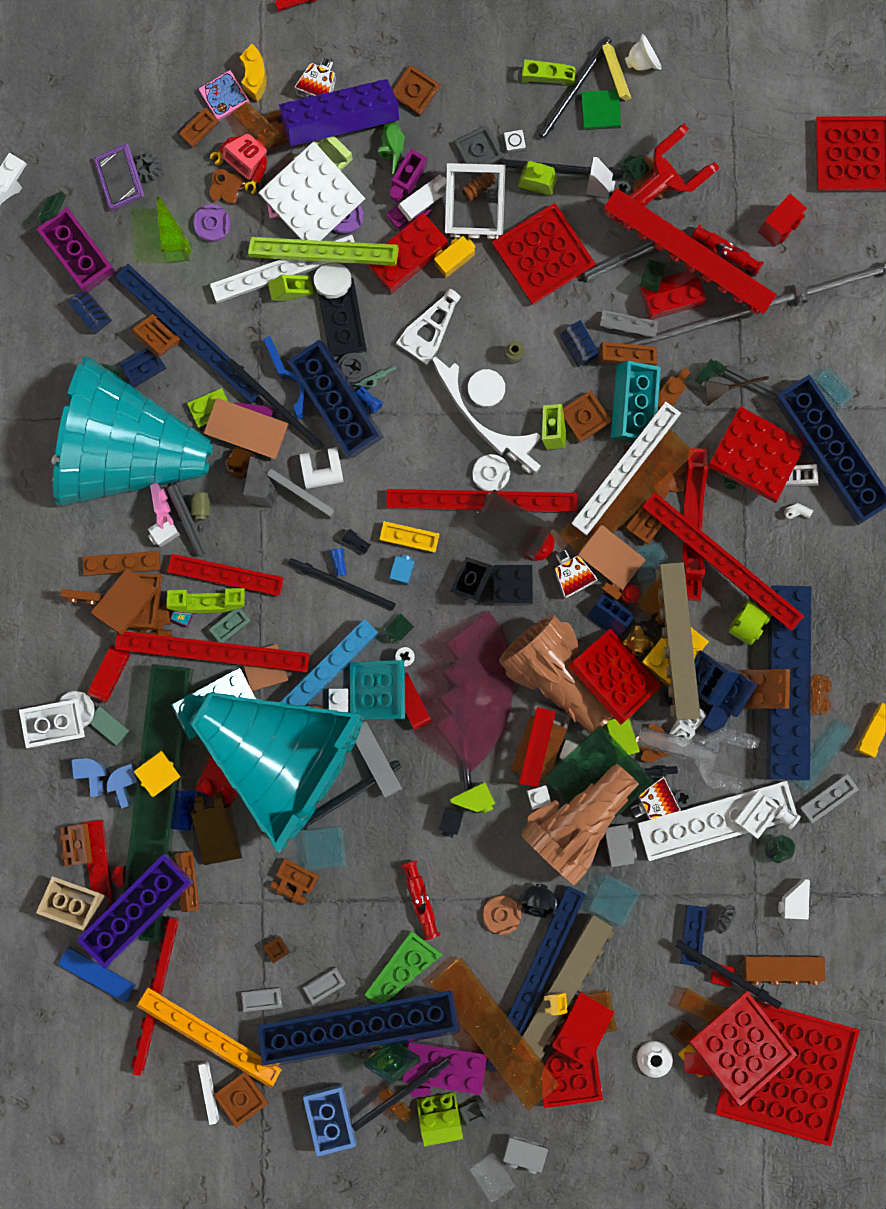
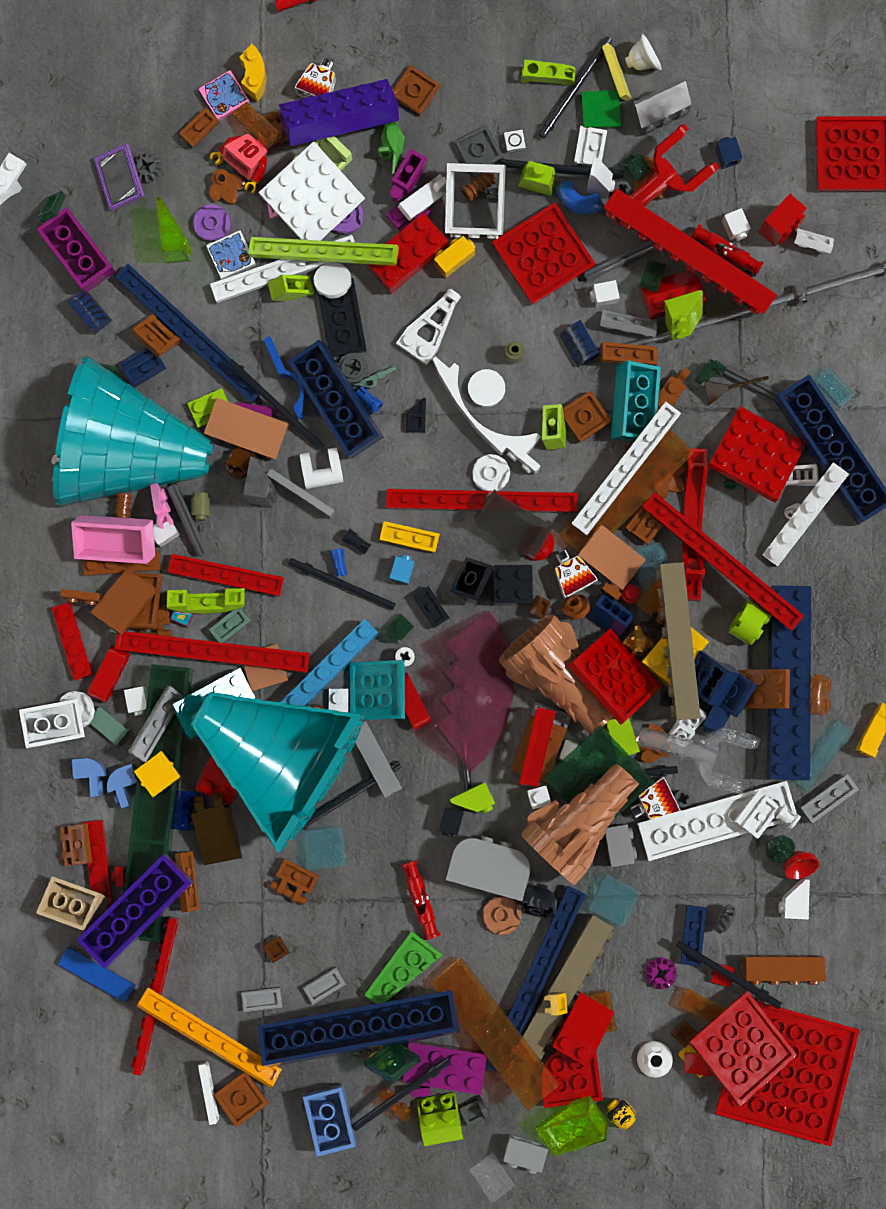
(72, 641): none -> red plate
(113, 539): none -> bright pink piece
(122, 505): none -> dark orange piece
(136, 700): none -> white brick
(155, 725): none -> light grey tile
(230, 255): none -> tile
(416, 418): none -> black tile
(431, 607): none -> black plate
(489, 867): none -> light grey brick
(539, 607): none -> reddish brown tile
(574, 1127): none -> clear neon green slope
(576, 607): none -> dark orange plate
(578, 203): none -> blue cylinder
(590, 145): none -> white plate
(605, 294): none -> white brick
(620, 1114): none -> head
(652, 971): none -> magenta gear
(661, 107): none -> flat silver slope
(683, 314): none -> lime slope
(728, 152): none -> dark blue brick
(736, 225): none -> white brick
(801, 865): none -> red piece
(805, 514): none -> white plate
(812, 240): none -> white plate

